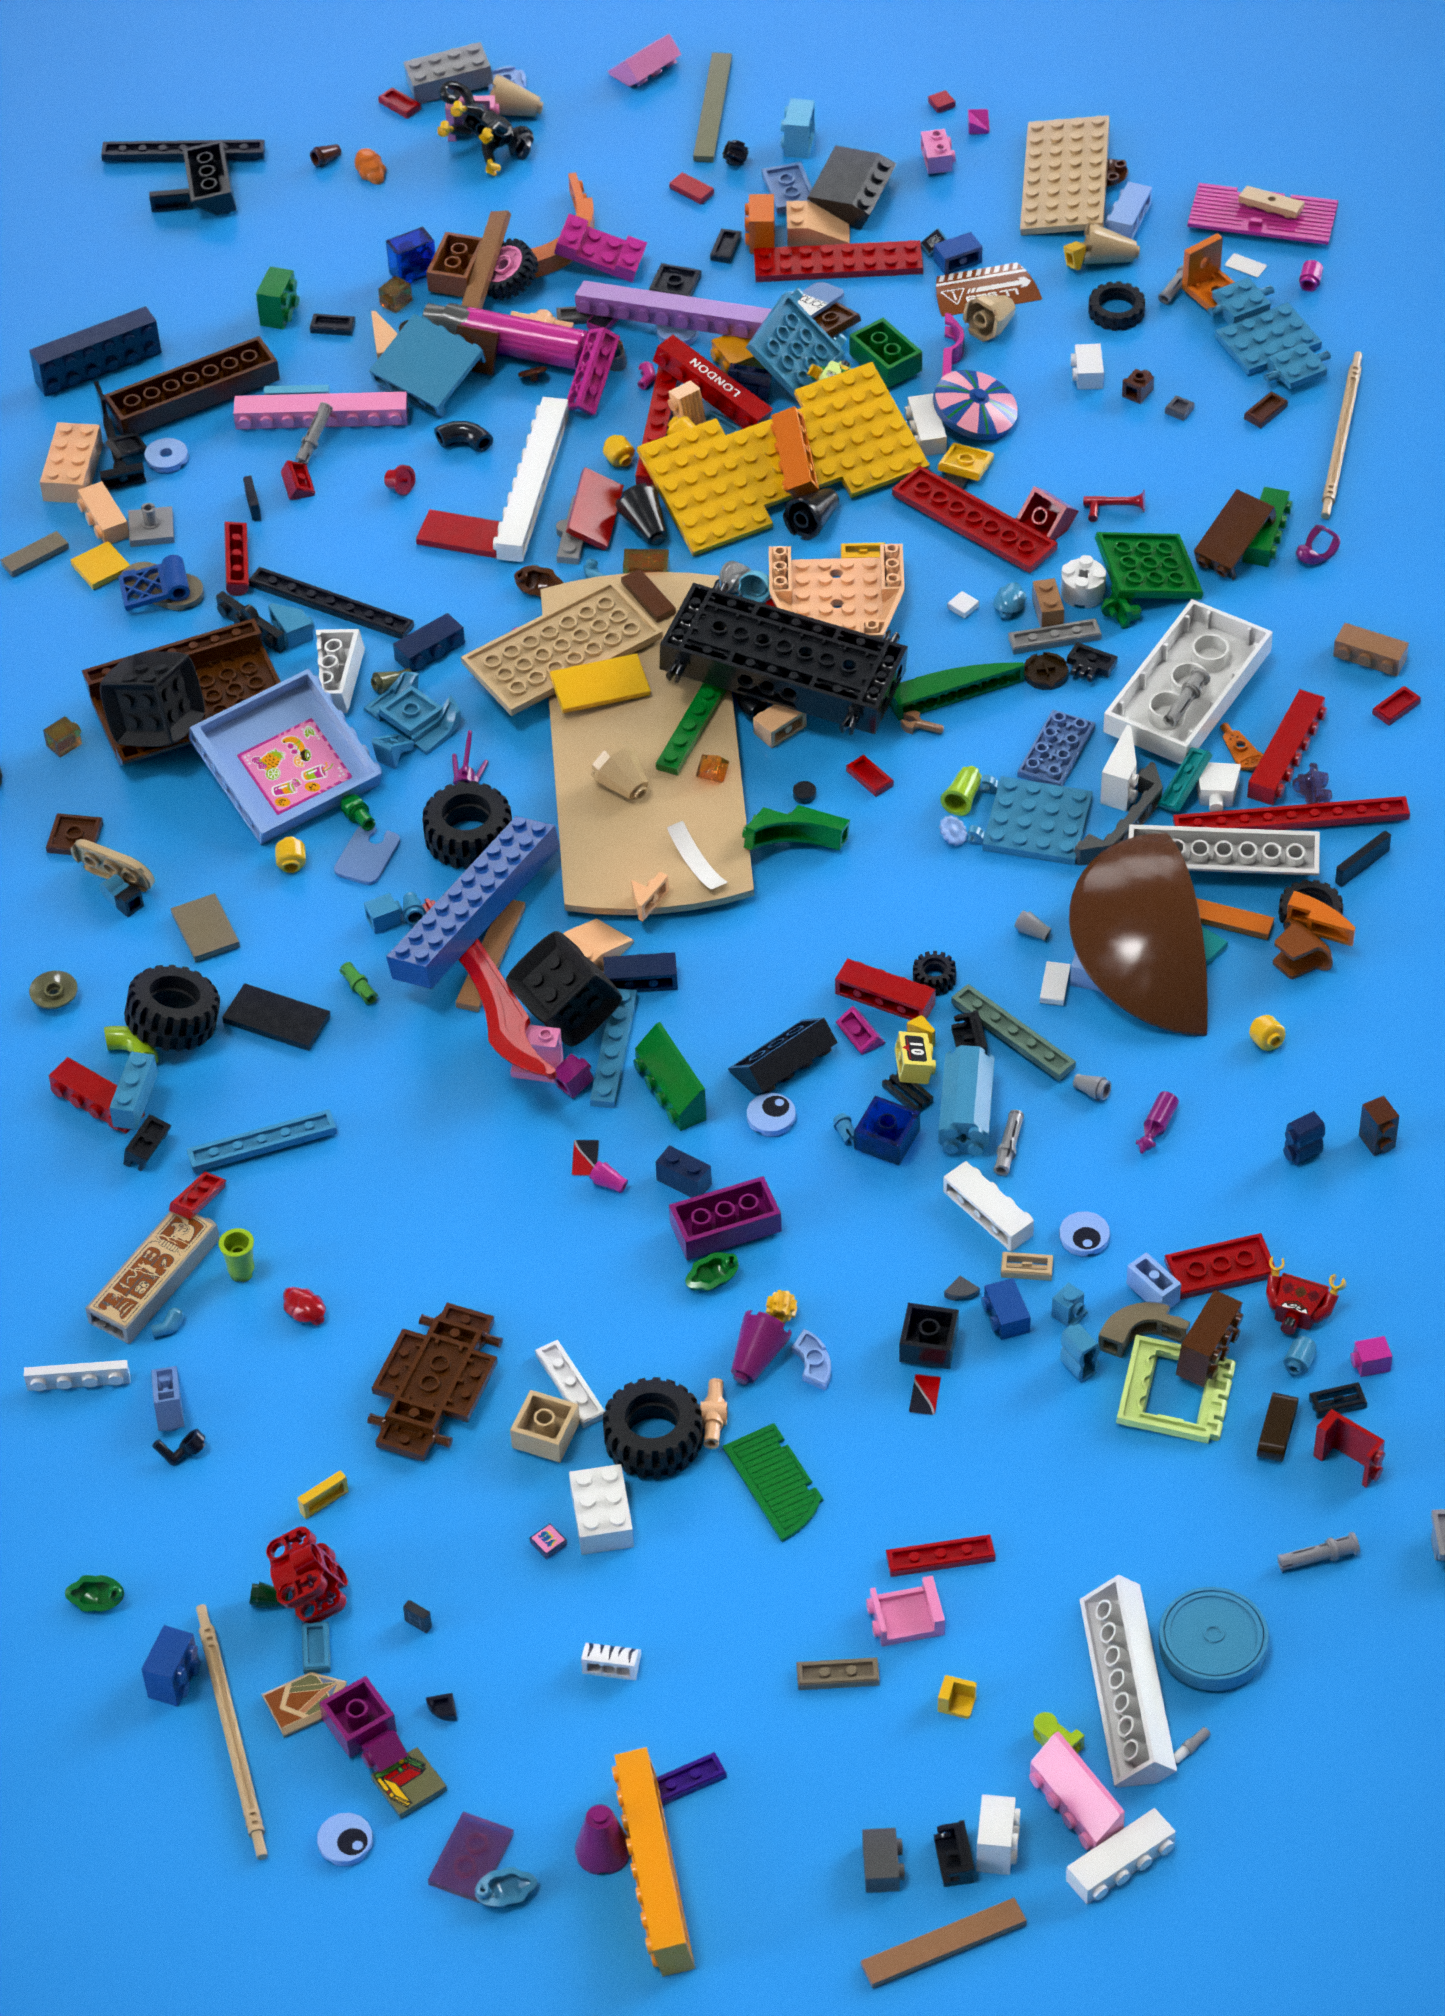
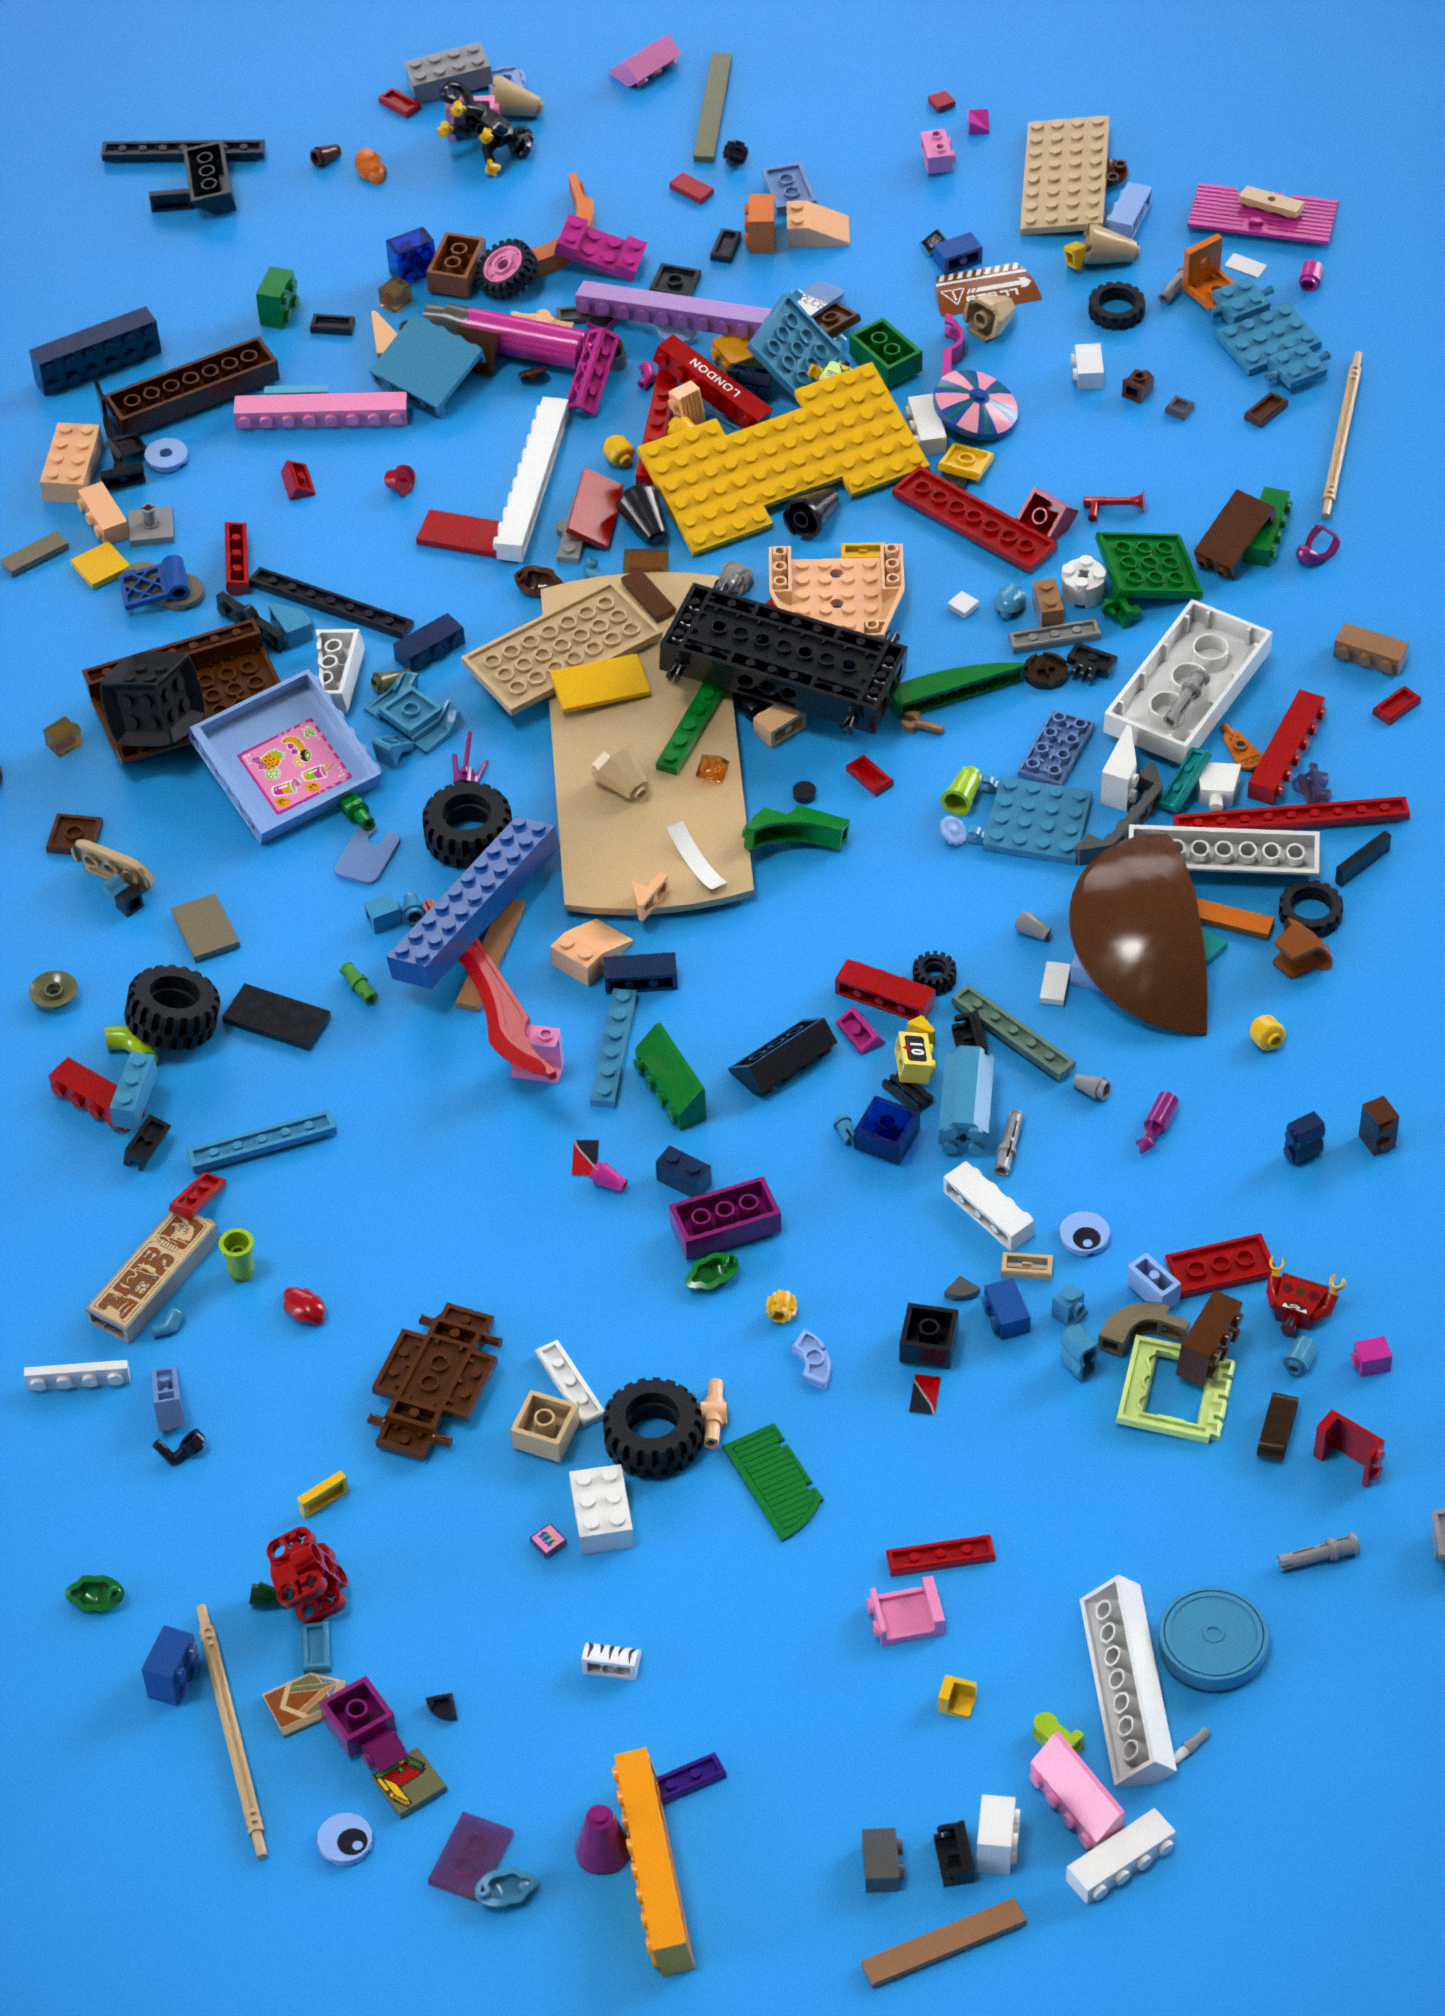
(252, 498): black tile -> none
(290, 854): yellow head -> none
(311, 439): light grey pin -> none
(417, 1616): pearl dark grey tile -> none
(463, 433): black cylinder -> none
(486, 259): medium nougat tile -> none
(564, 988): black piece -> none
(573, 1075): magenta brick -> none
(754, 586): medium azure hair -> none
(757, 1345): magenta cone -> none
(771, 1114): light blue tile -> none
(794, 452): orange brick -> none
(798, 128): medium azure brick -> none
(837, 1673): dark tan tile -> none
(838, 261): red plate -> none
(851, 184): slope -> none
(1321, 919): orange slope -> none
(1338, 1403): black tile -> none

